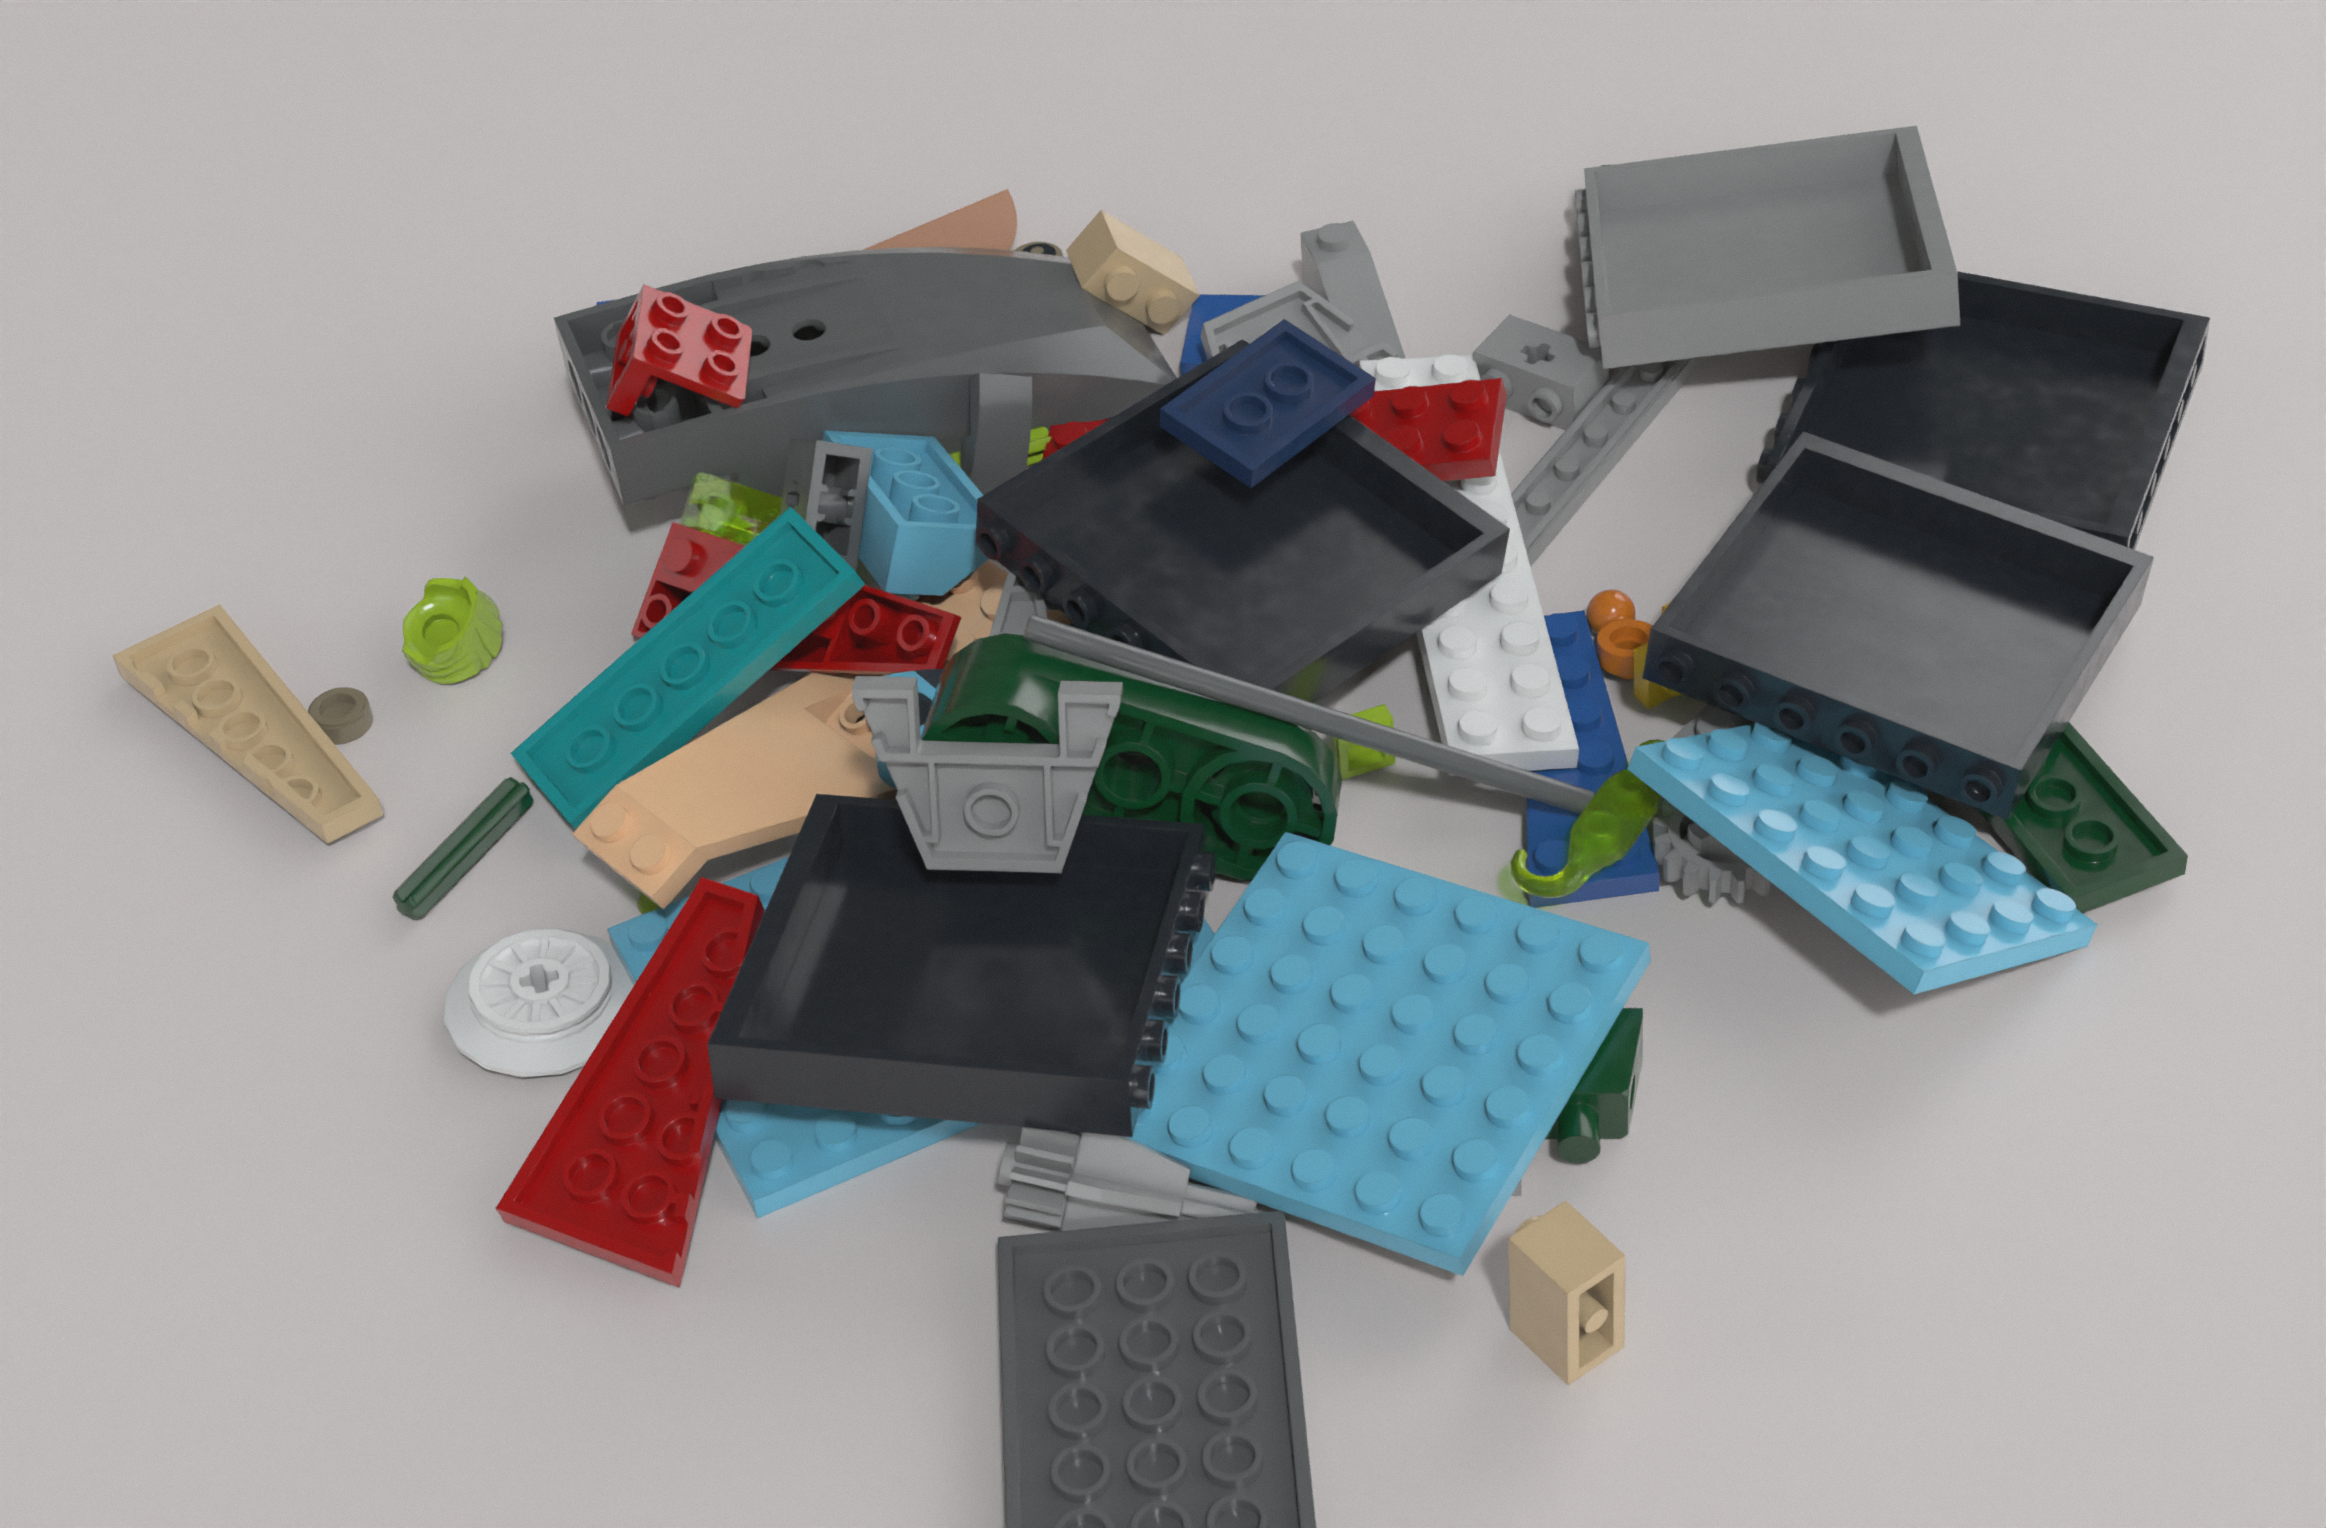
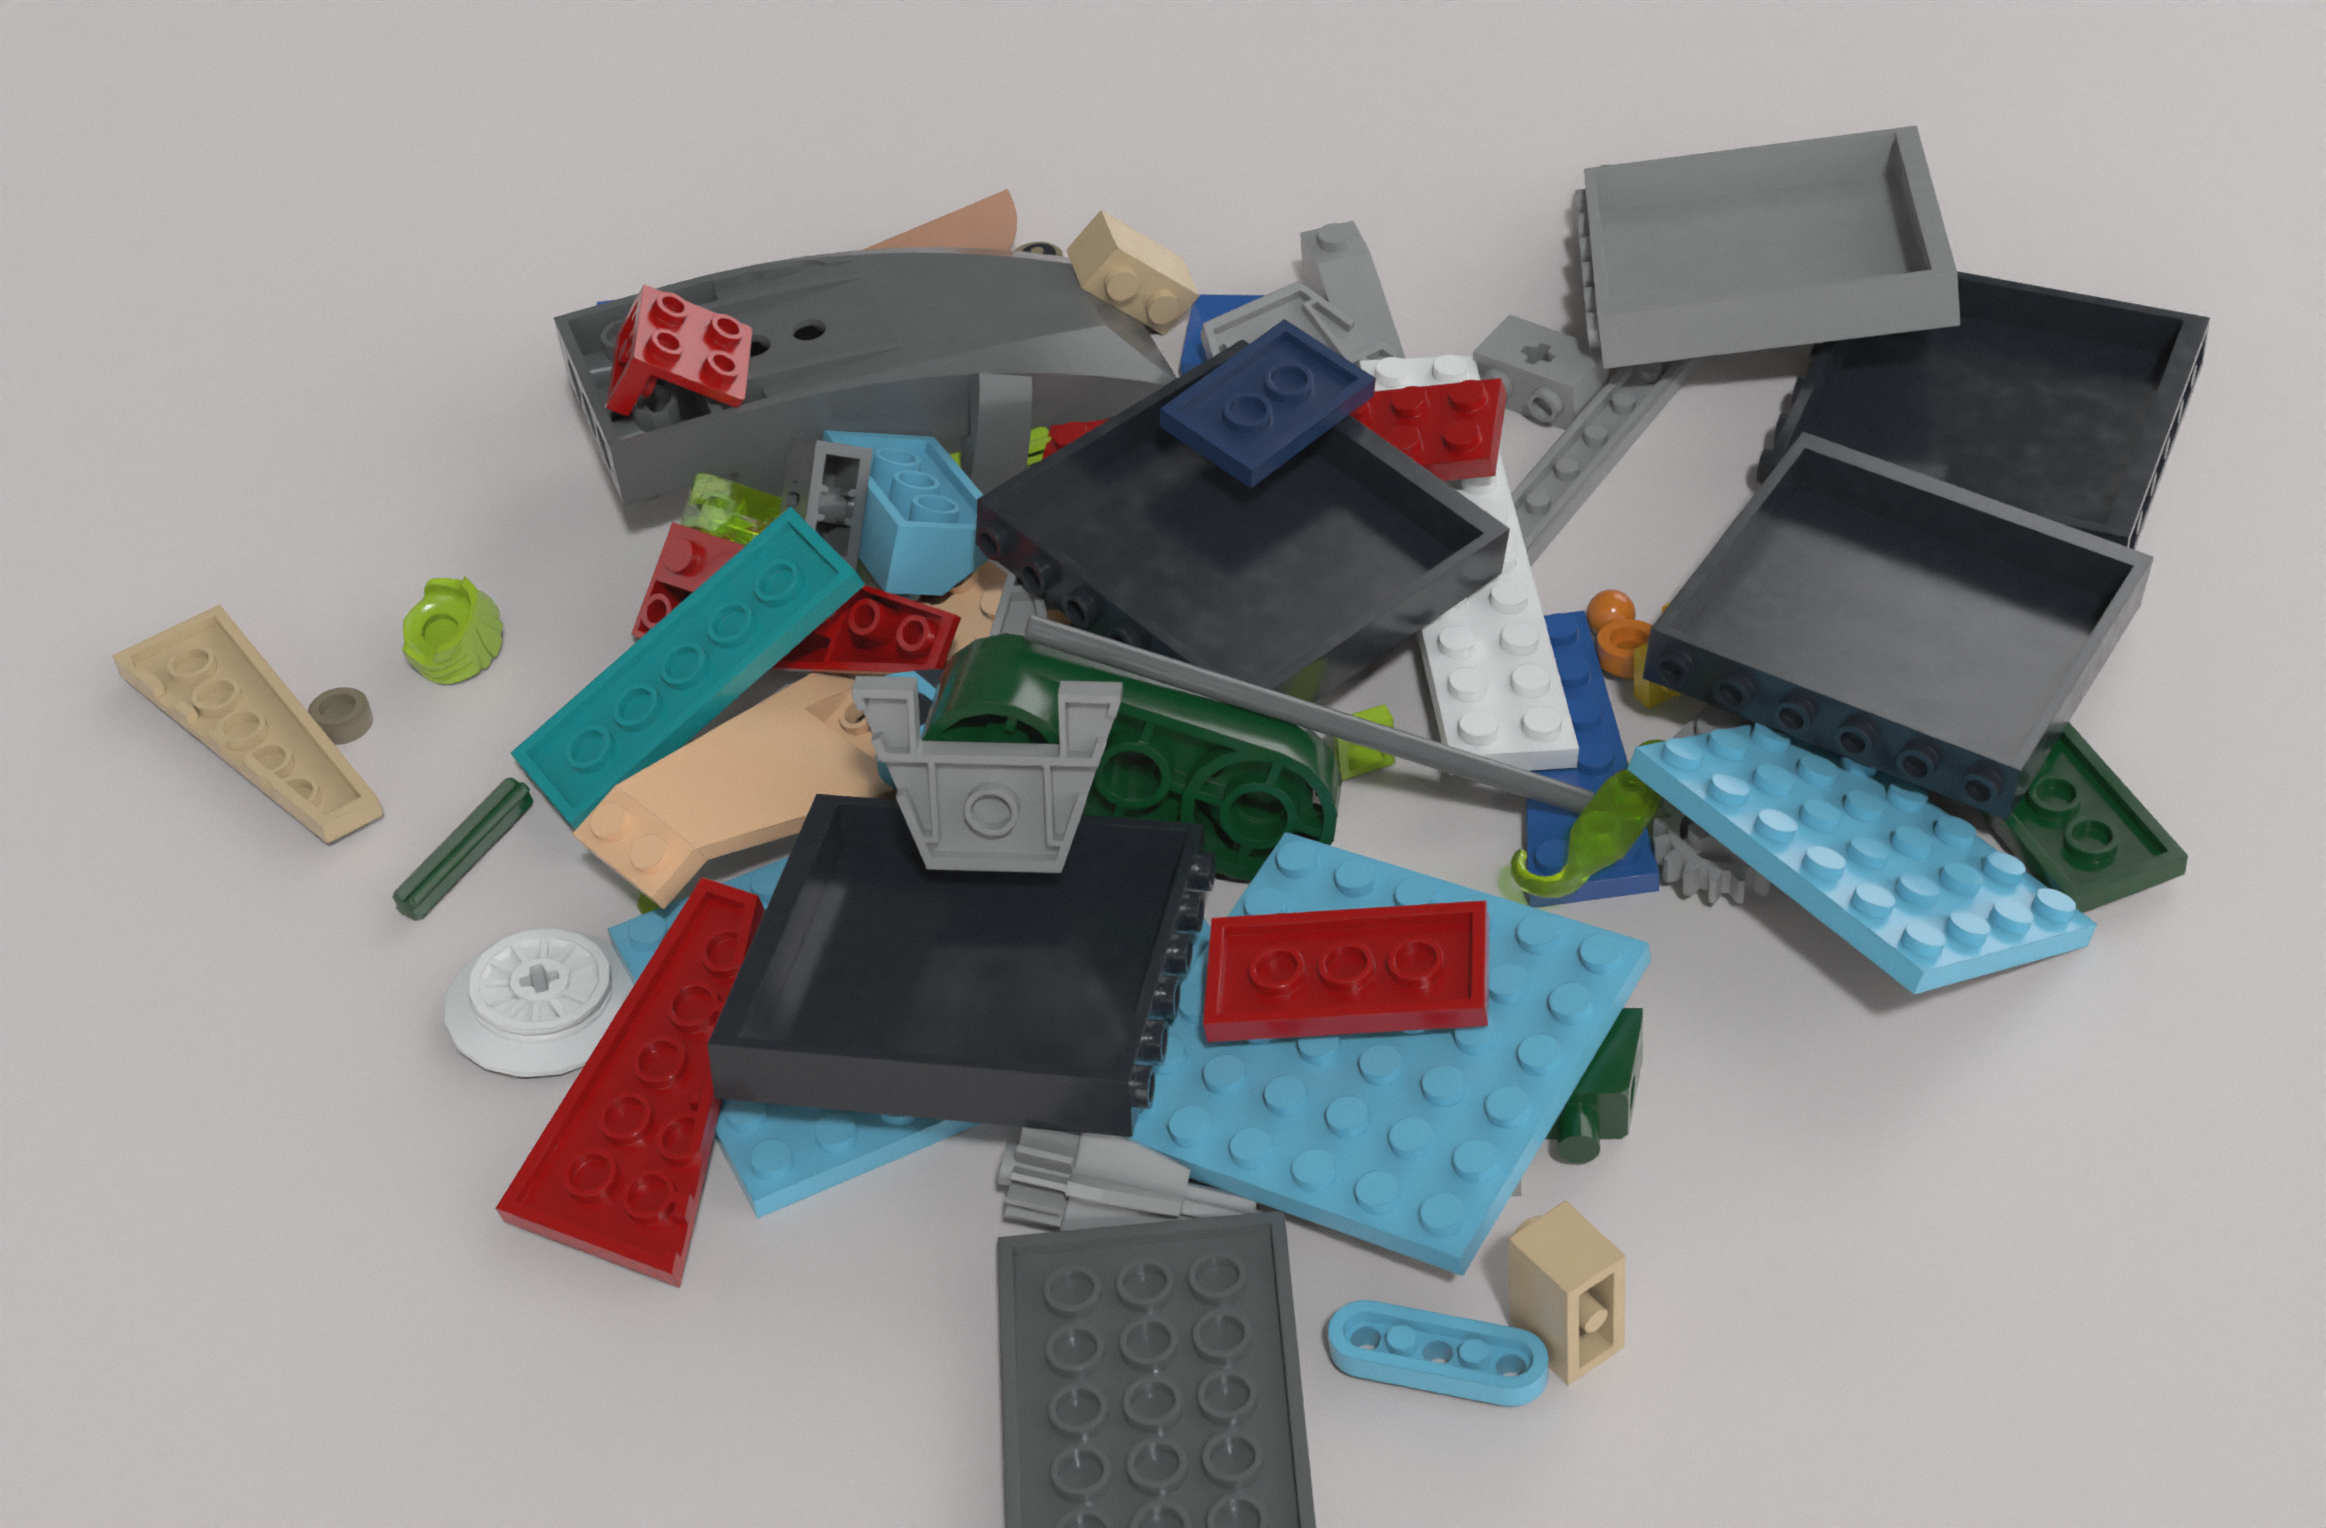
(1348, 971): none -> red plate
(1412, 1337): none -> medium azure plate

